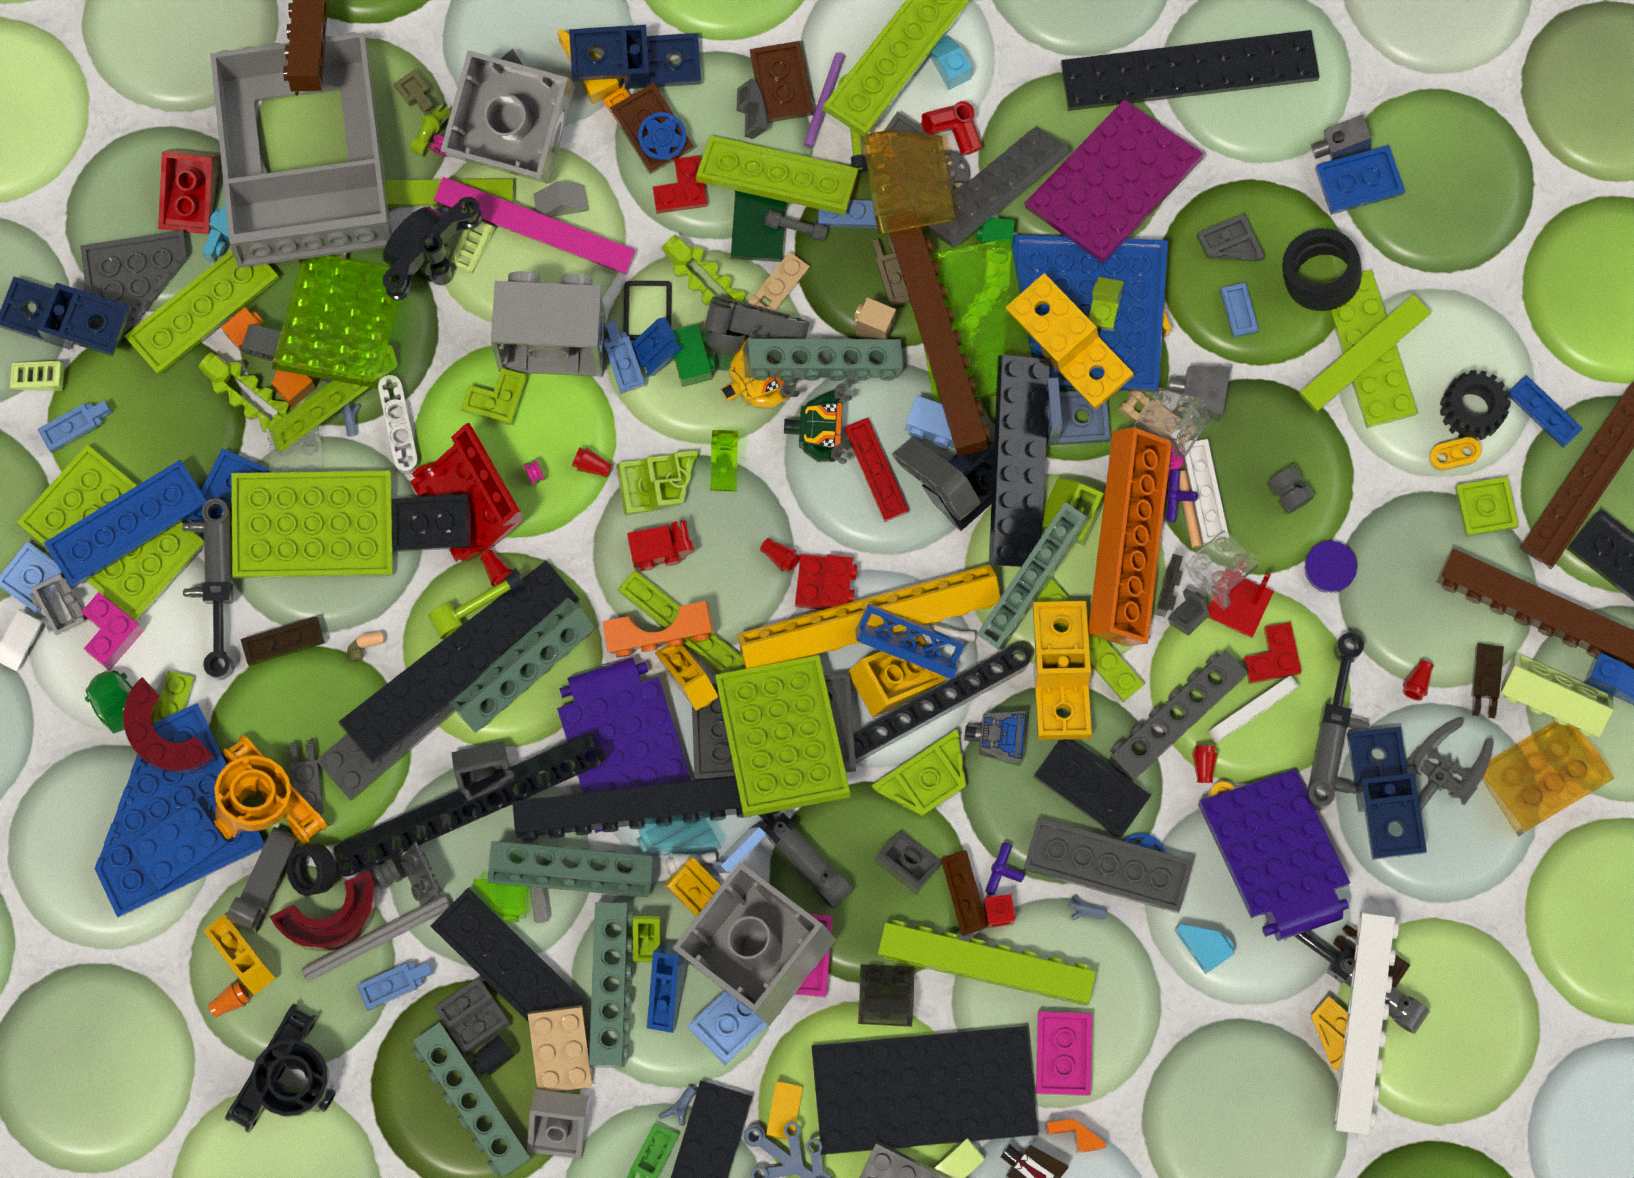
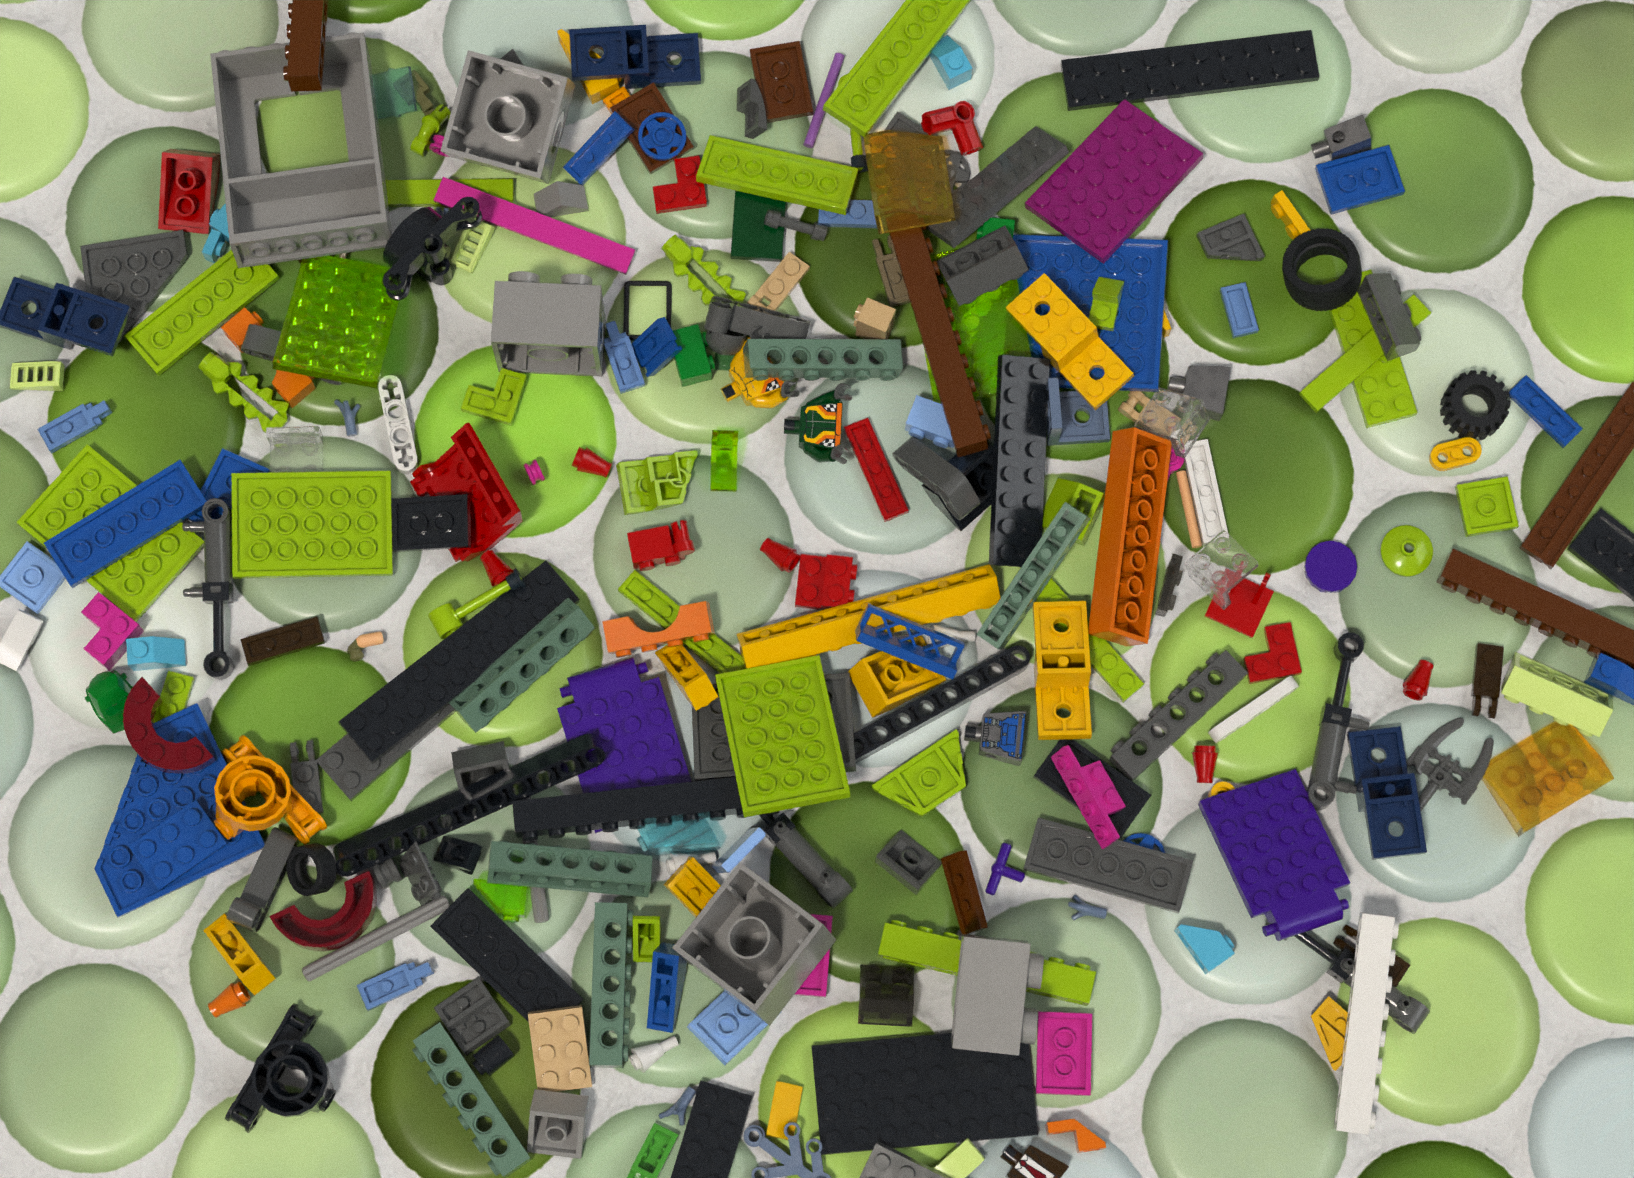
(58, 604): light grey window -> none
(155, 653): none -> medium azure slope
(320, 407): lime plate -> none
(394, 92): none -> clear light blue piece
(458, 854): none -> black slope
(598, 148): none -> blue tile
(645, 1056): none -> white cone
(982, 266): none -> dark grey slope
(992, 995): none -> light grey brick
(999, 911): red brick -> none
(1092, 793): none -> dark pink bracket
(1174, 495): dark purple piece -> none
(1190, 612): dark grey bracket -> none
(1283, 209): none -> yellow plate
(1290, 489): dark grey wheel -> none
(1389, 315): none -> dark grey slope
(1399, 560): none -> lime dish

